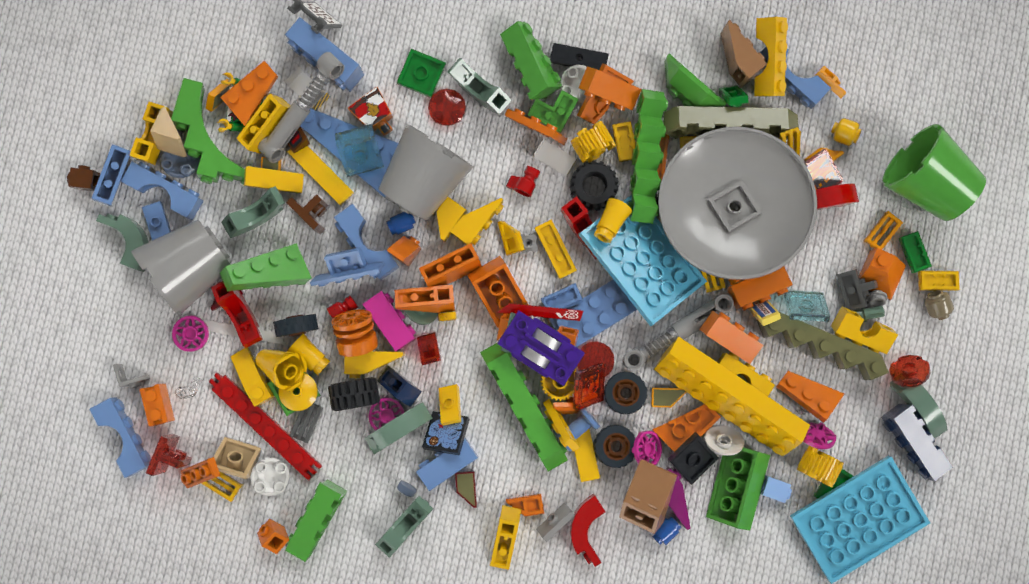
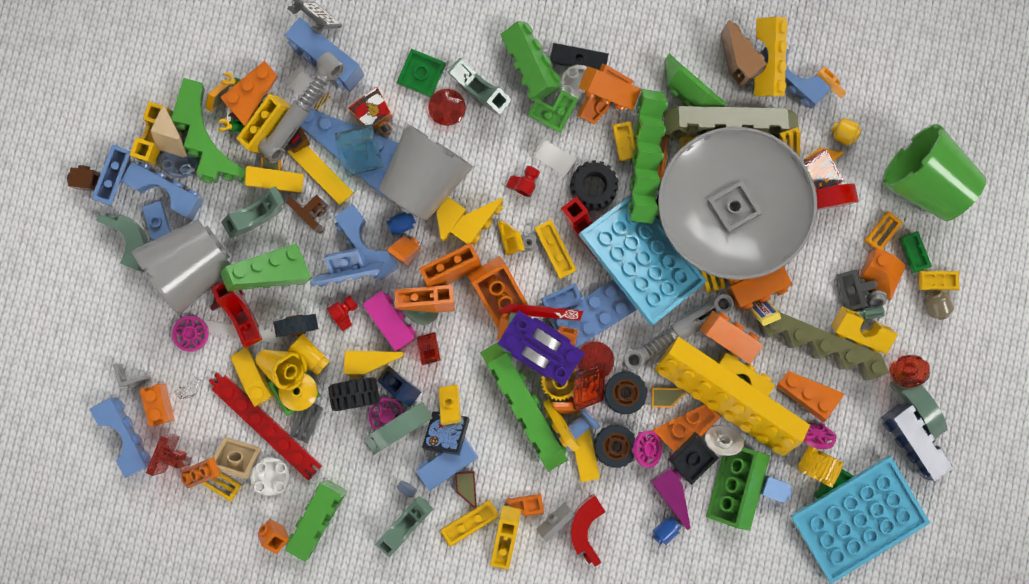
(354, 333): orange wheel -> none
(448, 316): yellow tile -> none
(469, 523): none -> yellow tile
(534, 124): orange wing -> none
(592, 142): yellow brick -> none
(612, 219): yellow plant -> none
(648, 496): medium nougat slope -> none
(733, 96): green plate -> none
(807, 306): clear light blue tile -> none

